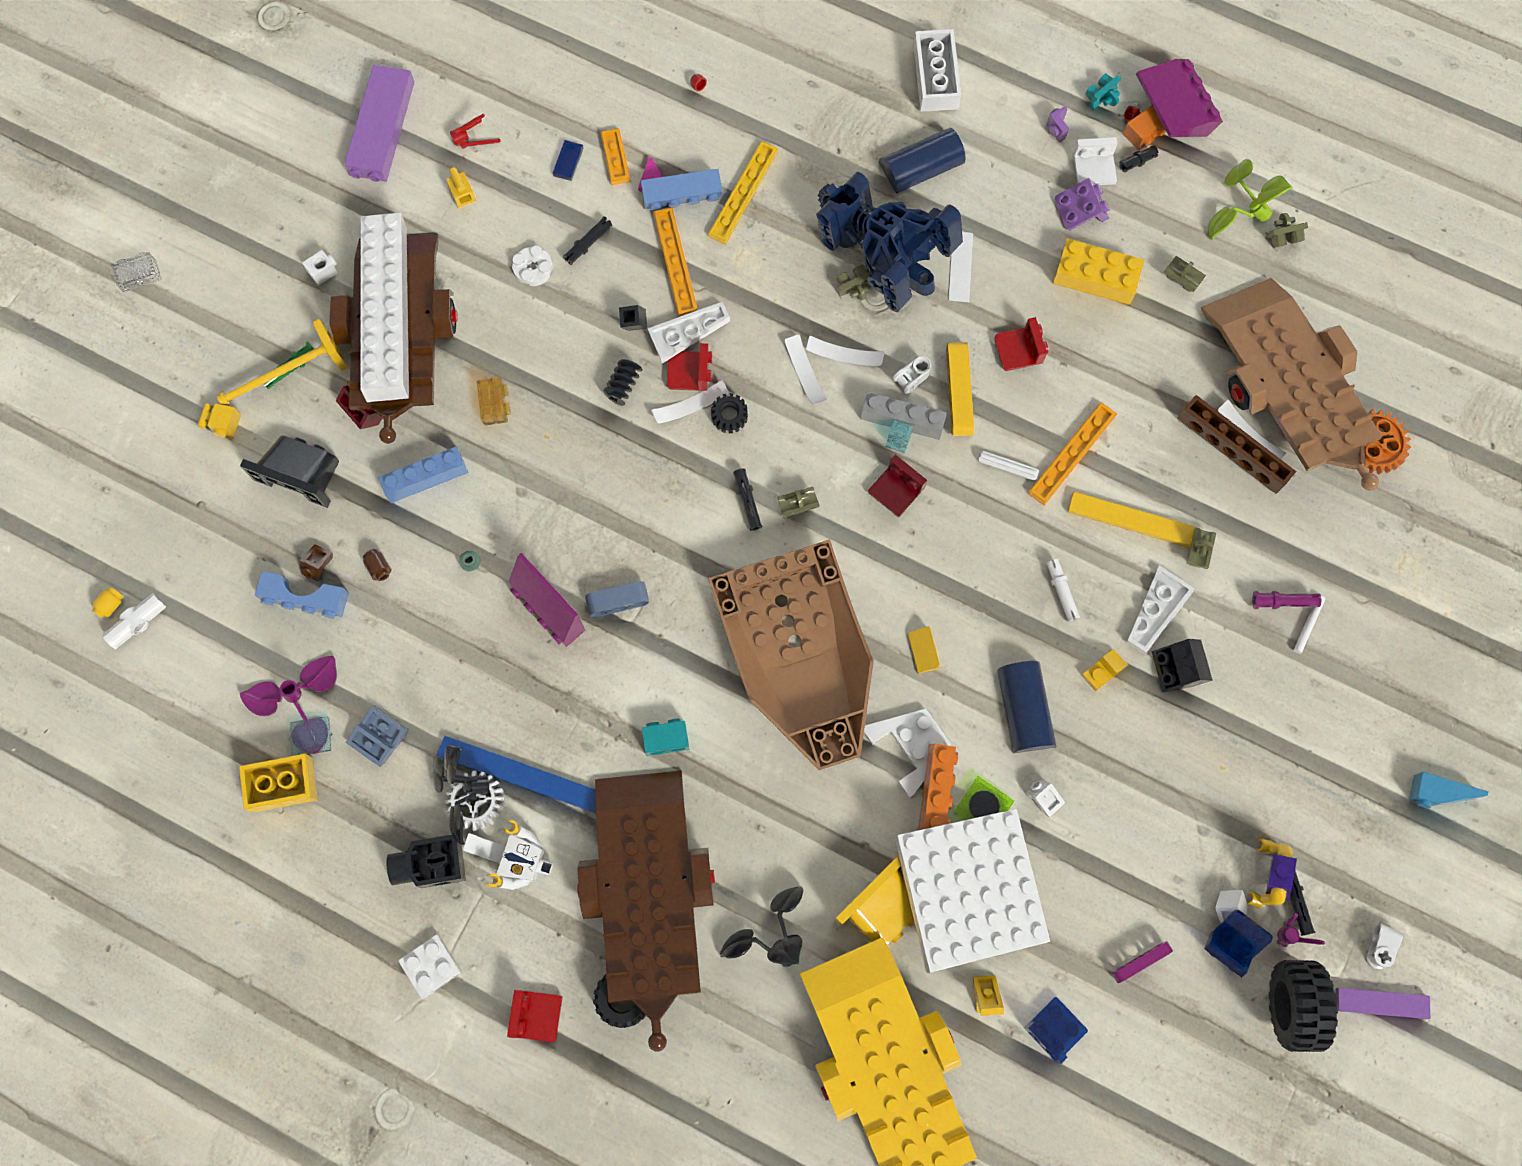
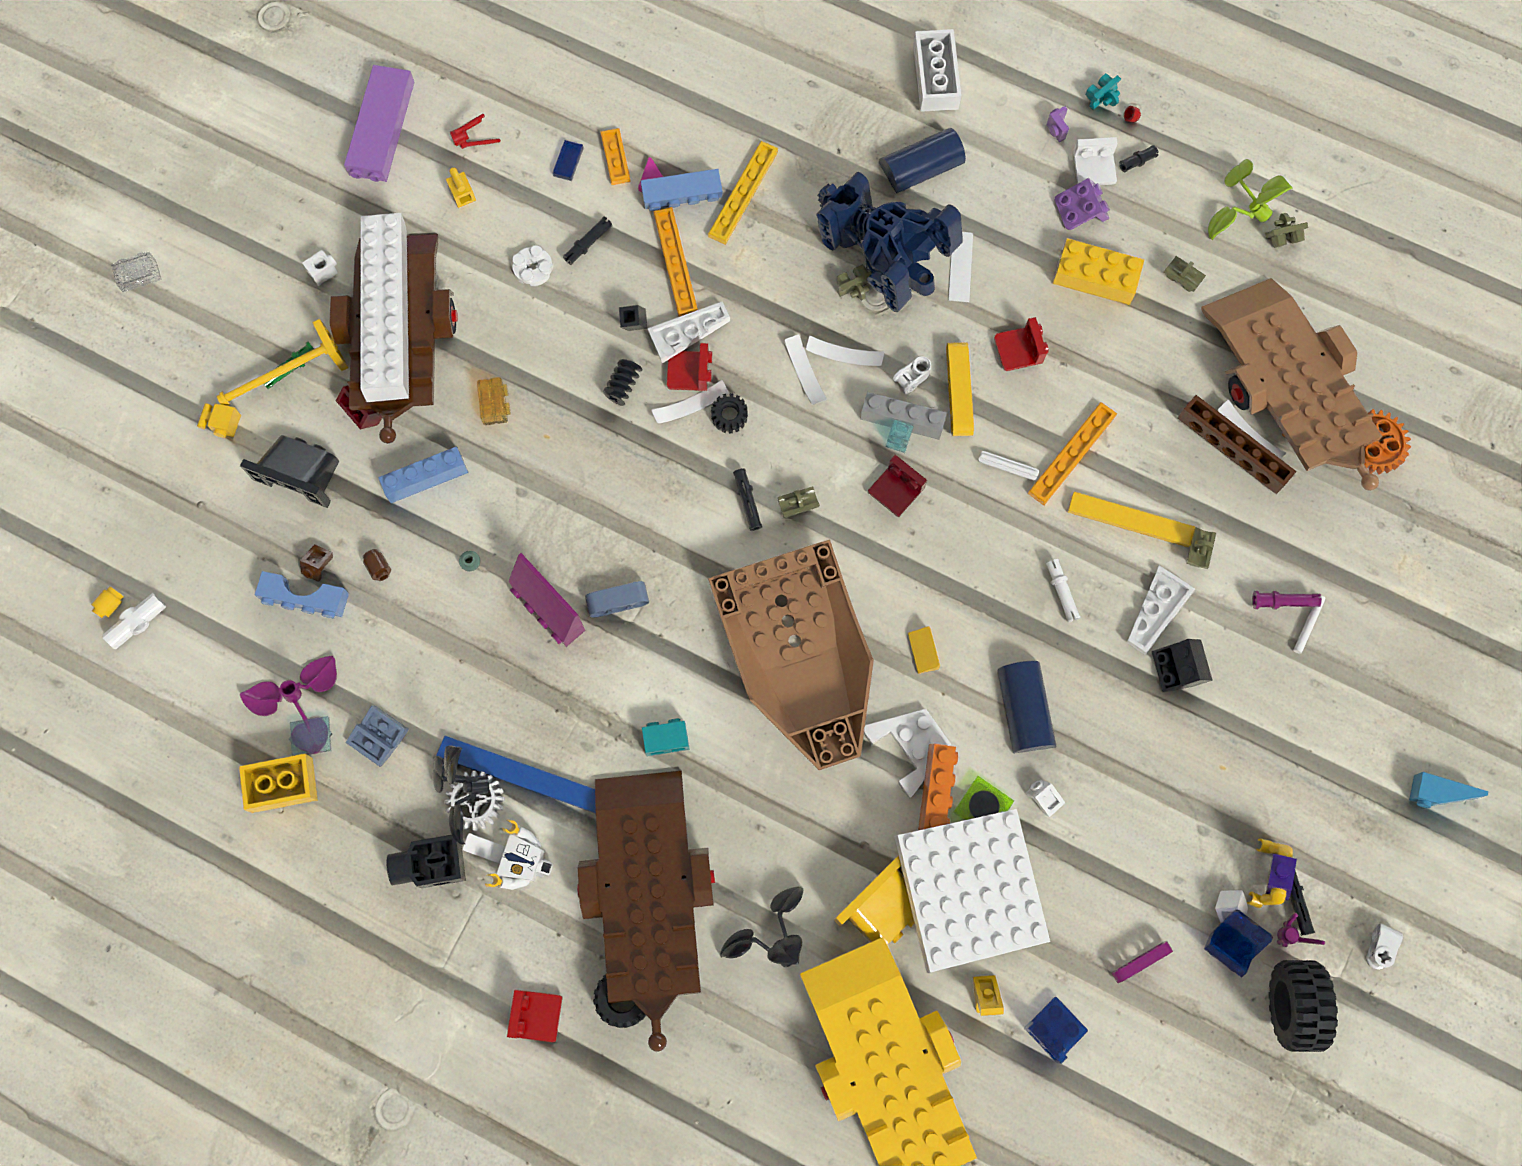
(429, 966): white plate -> none
(698, 82): red hinge -> none
(1104, 670): yellow slope -> none
(1144, 128): orange brick -> none
(1180, 99): magenta slope -> none
(1383, 1003): medium lavender tile -> none

